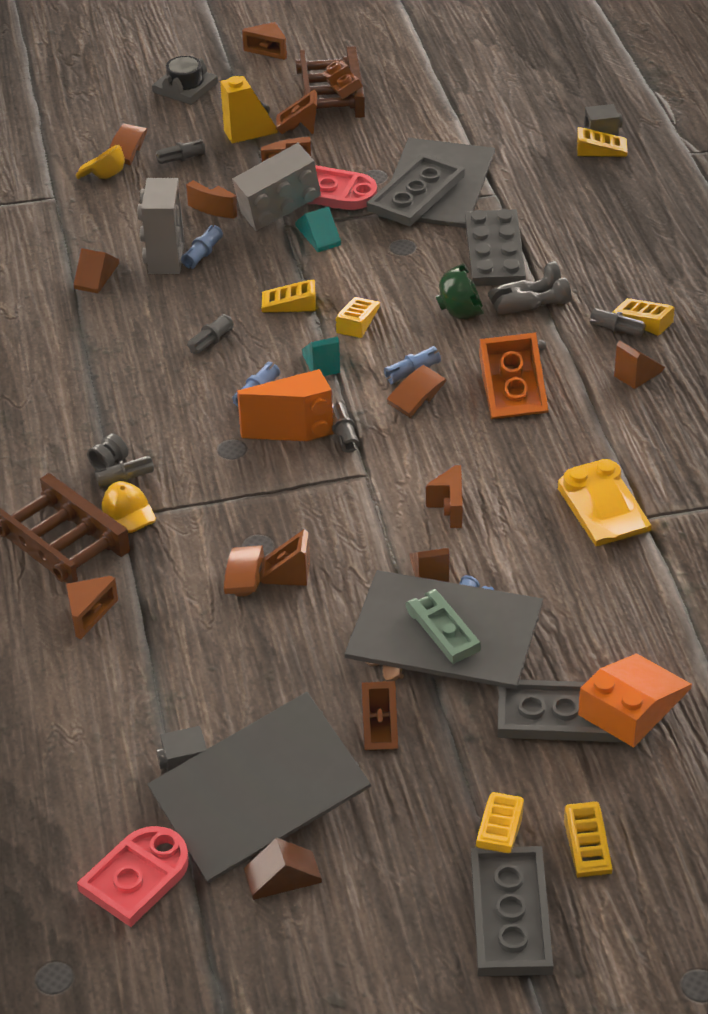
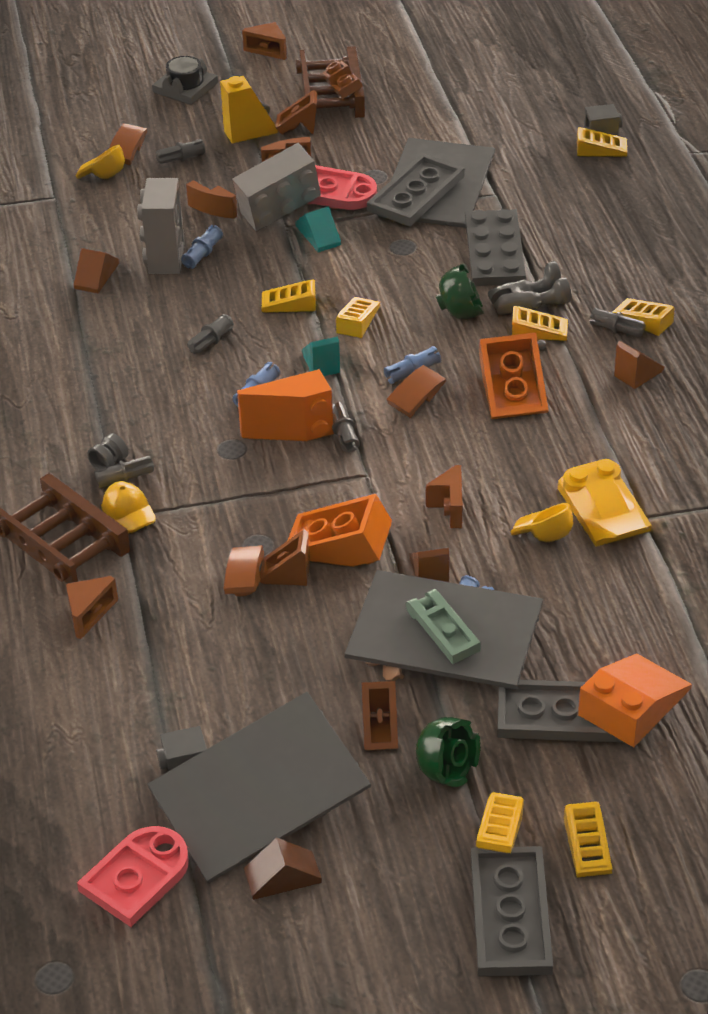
(346, 532): none -> orange slope
(448, 750): none -> dark green cylinder
(533, 321): none -> yellow slope
(546, 524): none -> yellow cap

